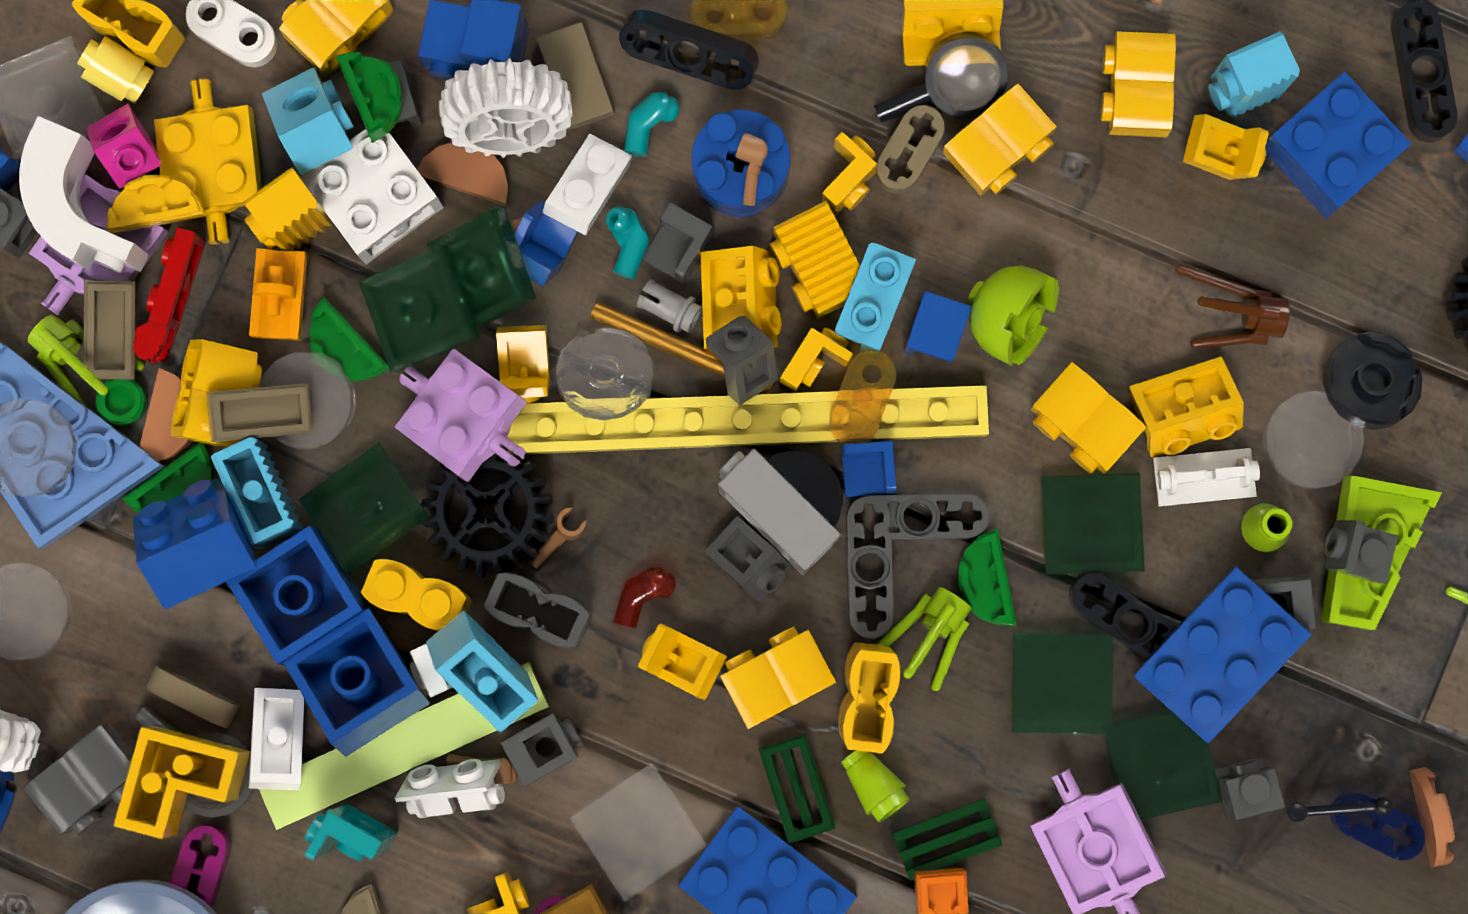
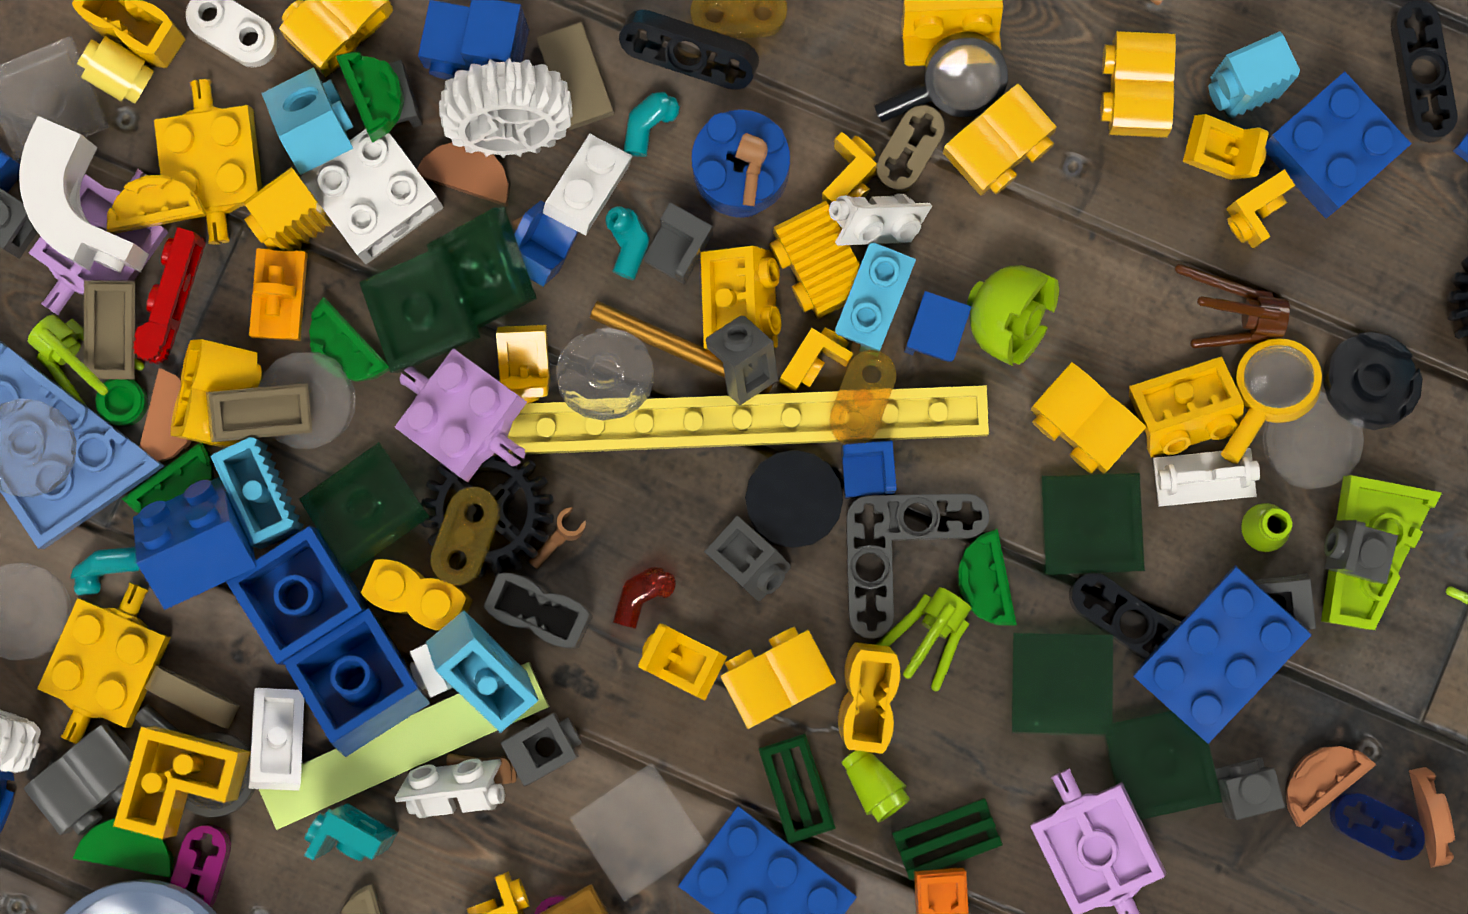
(99, 563): none -> teal arm
(103, 663): none -> yellow plate
(123, 146): dark pink brick -> none
(125, 850): none -> green tile
(464, 536): none -> clear yellow plate
(672, 307): light grey pin -> none
(776, 510): light grey window -> none
(879, 220): none -> white hinge
(1262, 199): none -> yellow bracket
(1277, 385): none -> piece
(1298, 812): black hinge -> none
(1322, 778): none -> nougat tile

